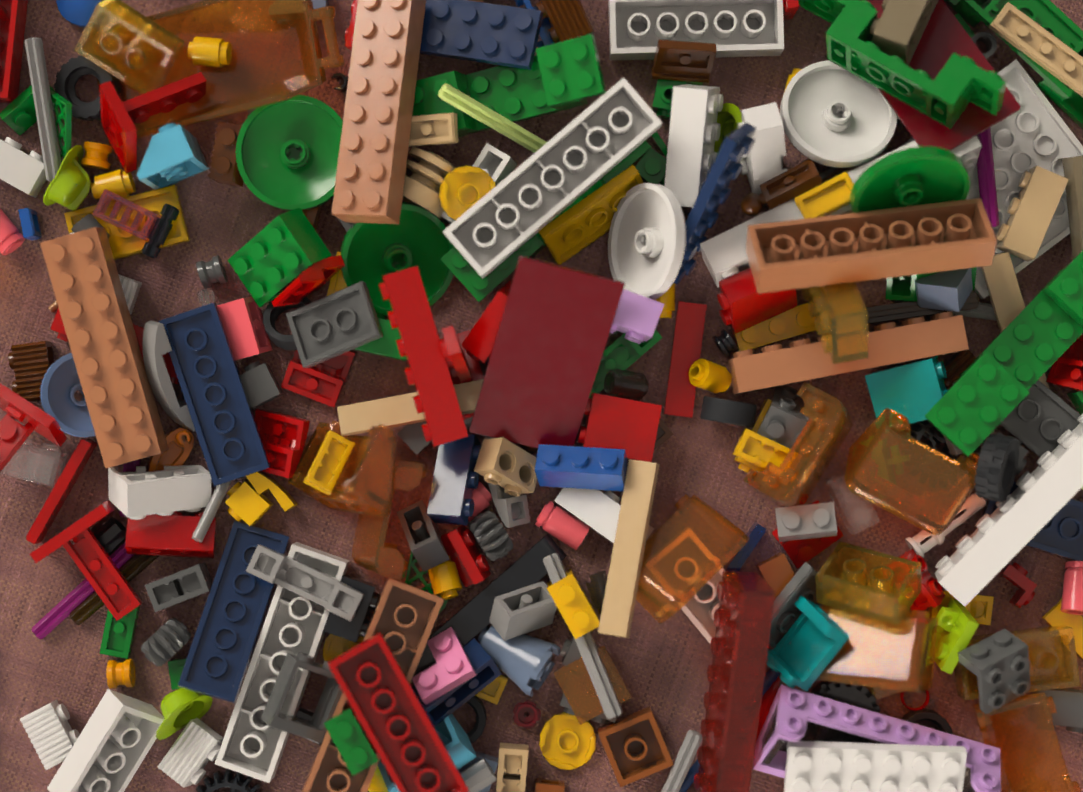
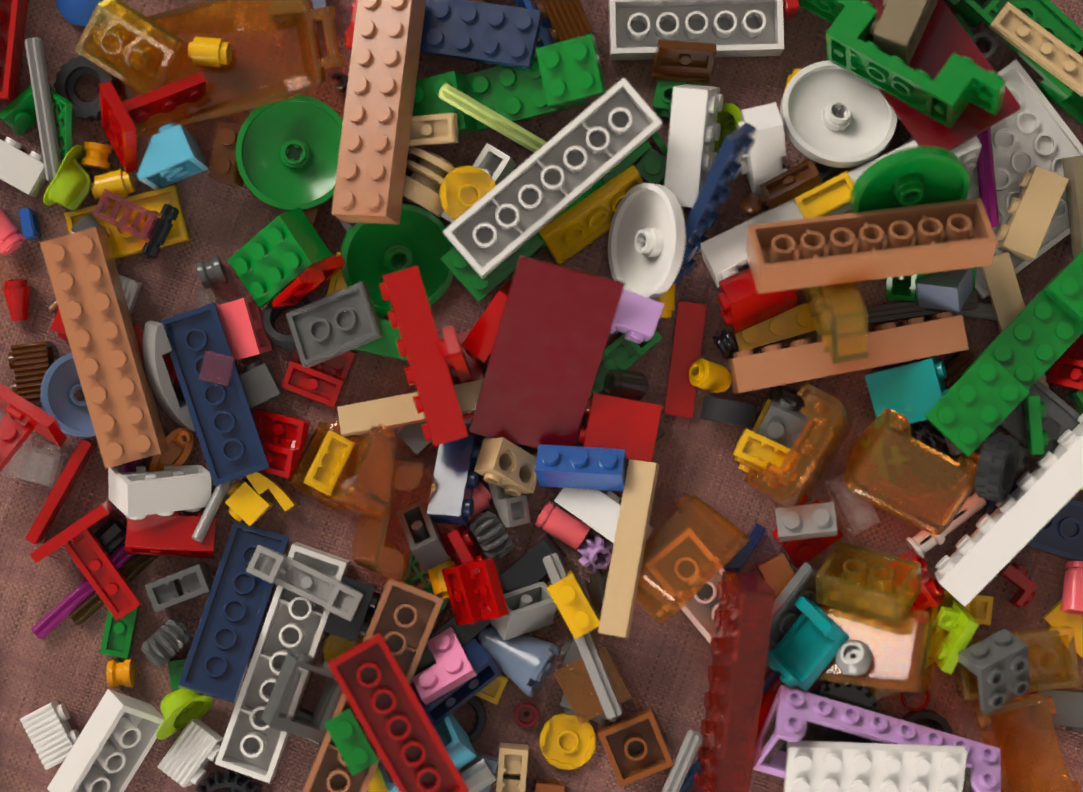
(17, 298): none -> red cone
(217, 368): none -> clear pink tile
(475, 591): none -> red slope
(595, 553): none -> lavender gear
(857, 665): none -> light grey plate
(1034, 413): none -> green plate

